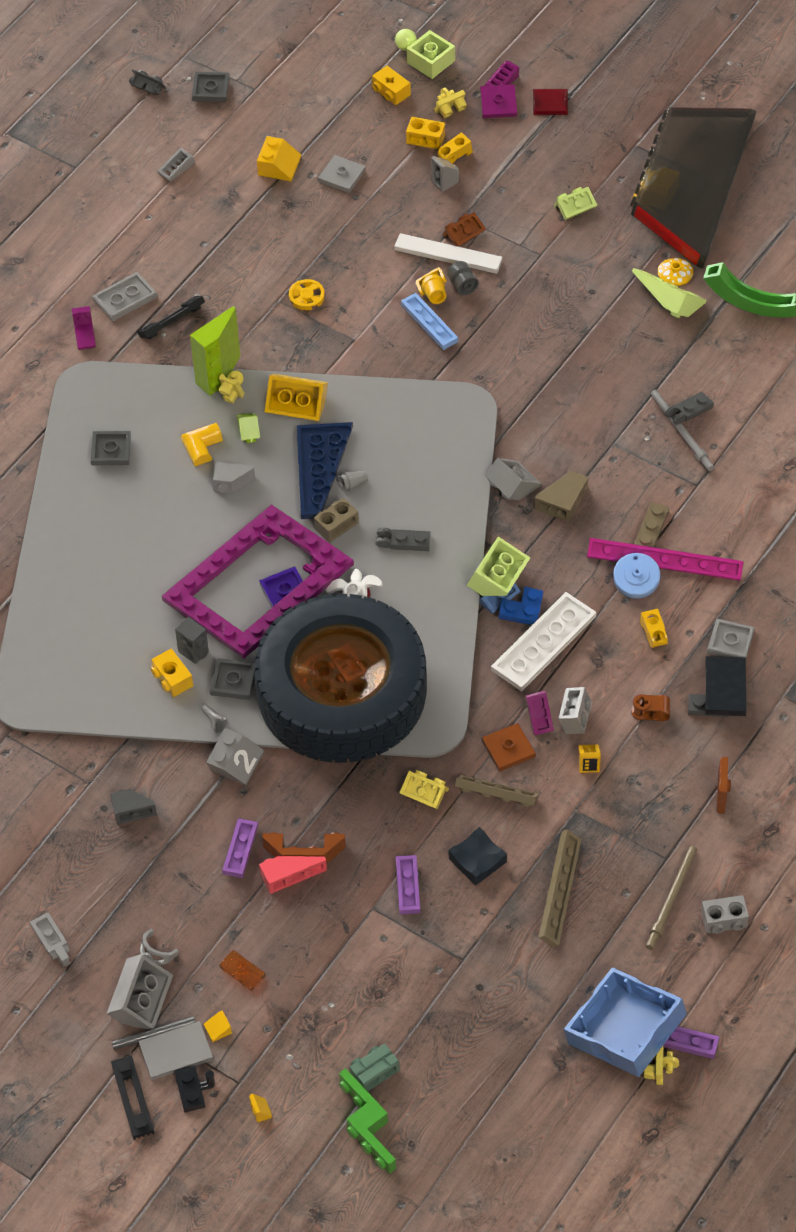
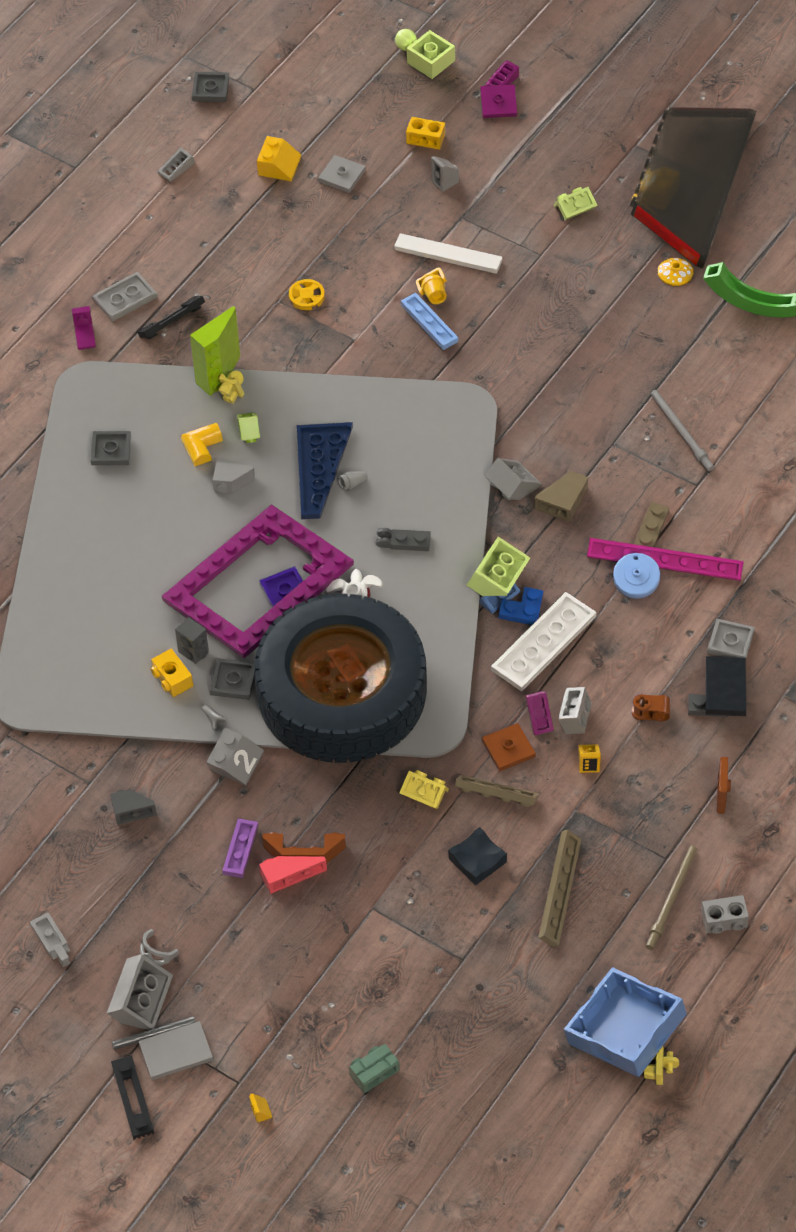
(153, 84): dark grey hinge -> none
(191, 1089): black plate -> none
(218, 1027): yellow slope -> none
(242, 970): clear orange plate -> none
(295, 397): yellow slope -> none
(336, 520): dark tan brick -> none
(366, 1121): bright green bracket -> none
(391, 85): yellow brick -> none
(408, 884): medium lavender plate -> none
(447, 100): light yellow hips -> none
(455, 148): yellow leg -> none
(462, 278): dark grey wheel -> none
(465, 229): dark orange bracket -> none
(550, 102): dark red piece -> none
(654, 628): yellow leg -> none
(670, 296): yellowish green wedge -> none
(689, 408): dark grey hinge -> none
(693, 1042): medium lavender plate -> none

